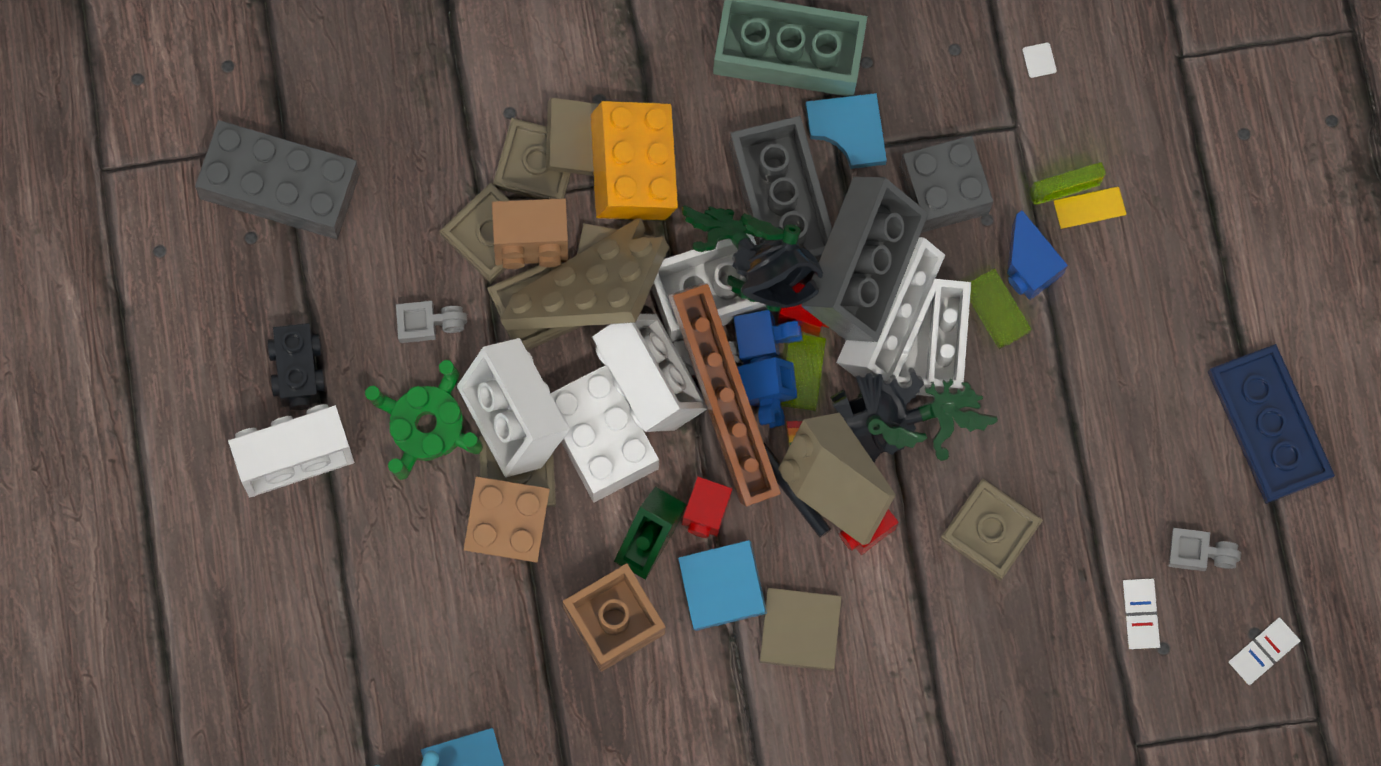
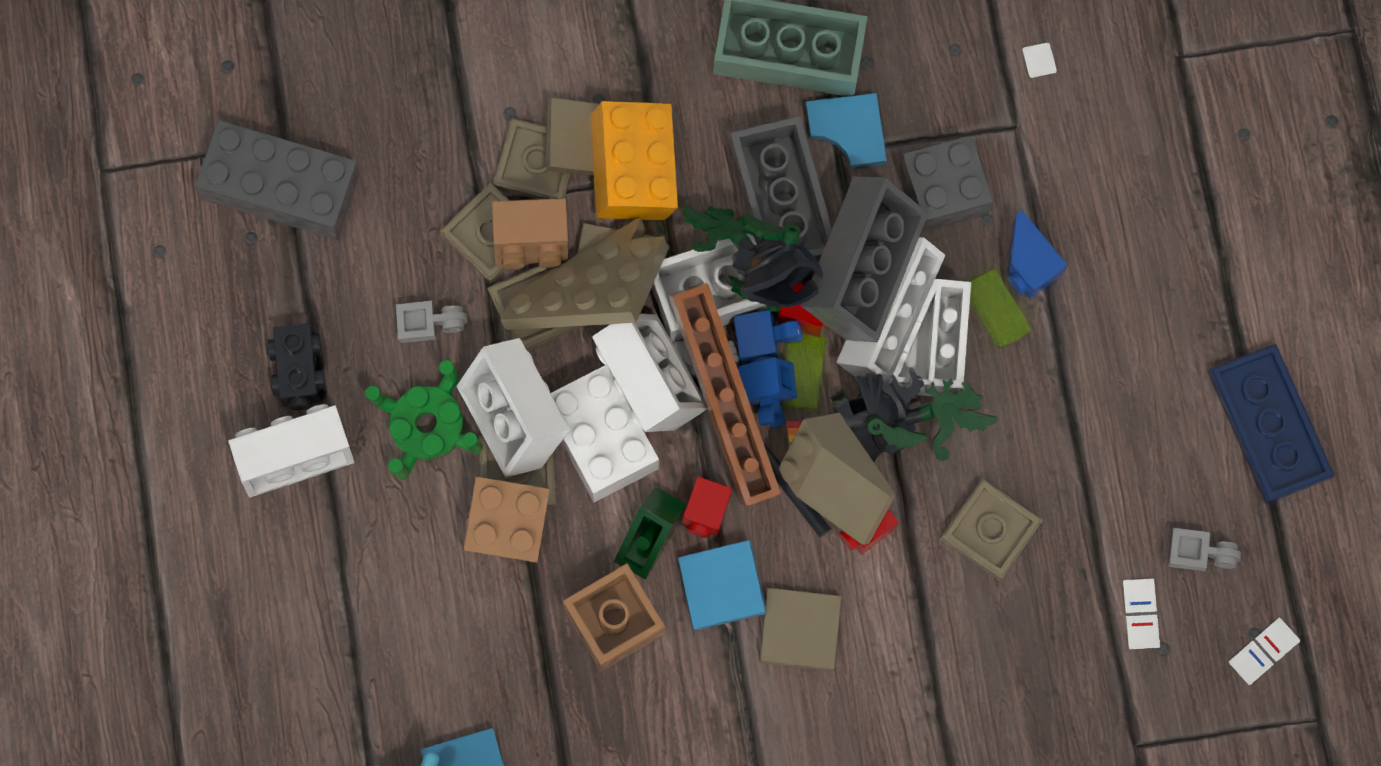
(1067, 183): clear neon green tile -> none
(1089, 207): yellow sticker -> none

